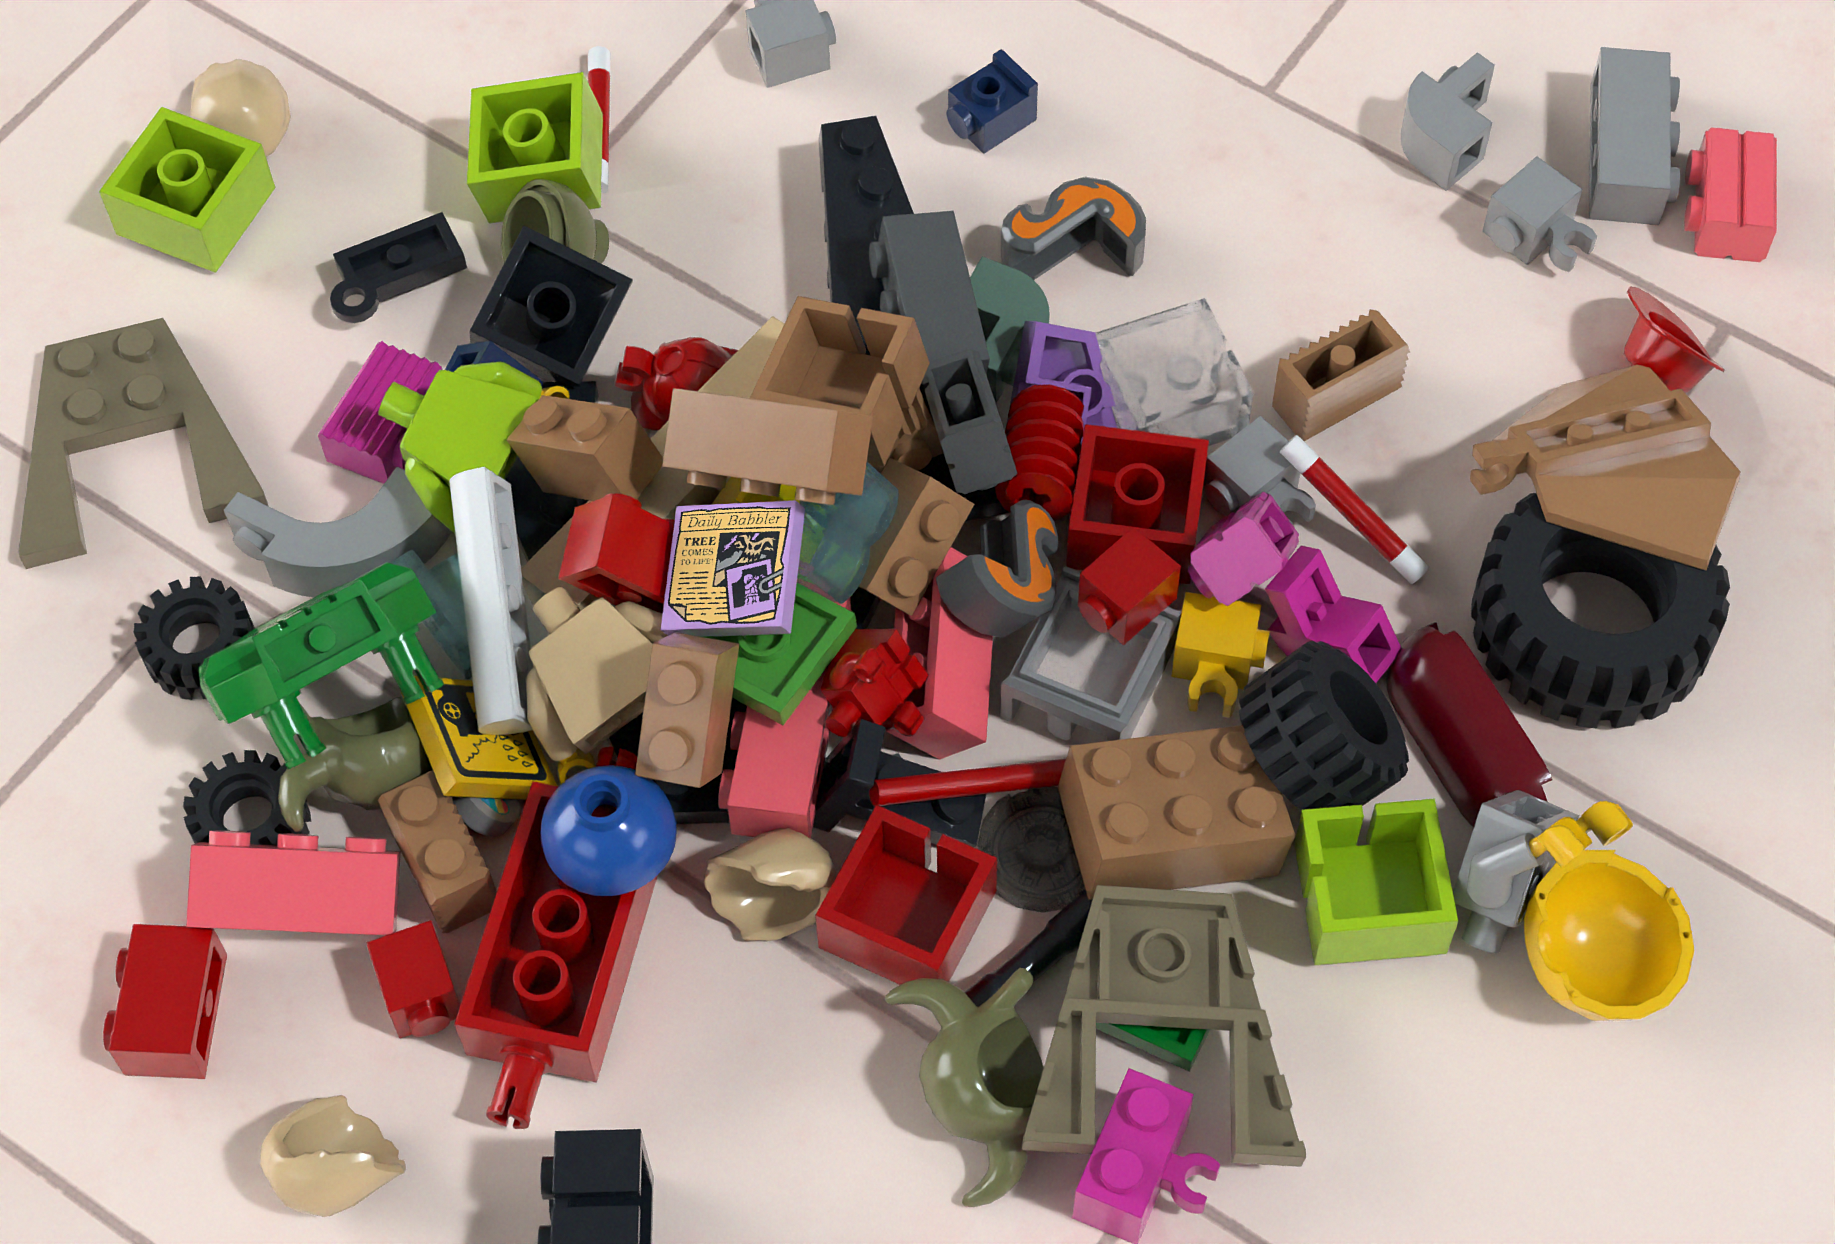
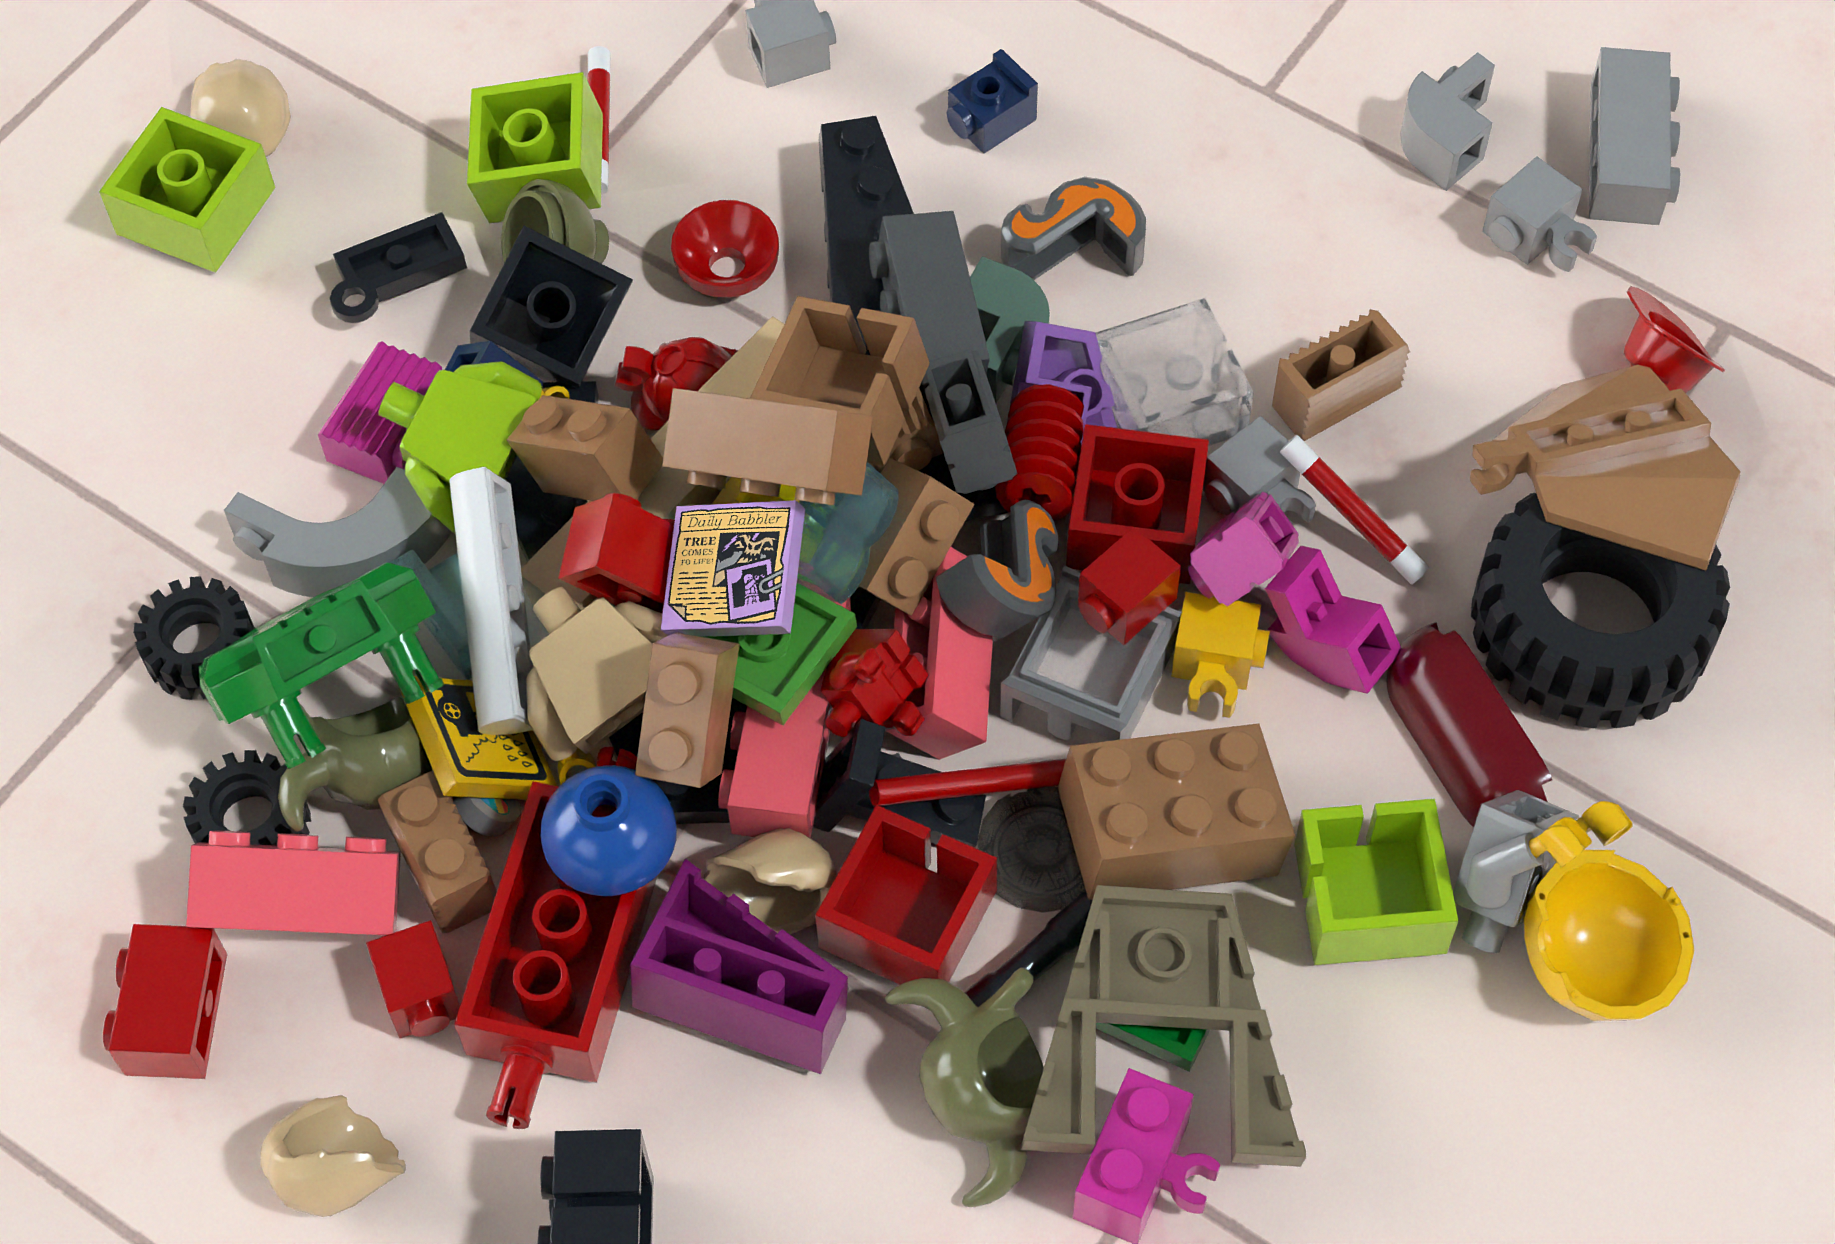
(111, 392): dark tan wing -> none
(722, 231): none -> red piece
(736, 977): none -> magenta wedge
(1323, 729): black tyre -> none
(1733, 194): coral brick -> none

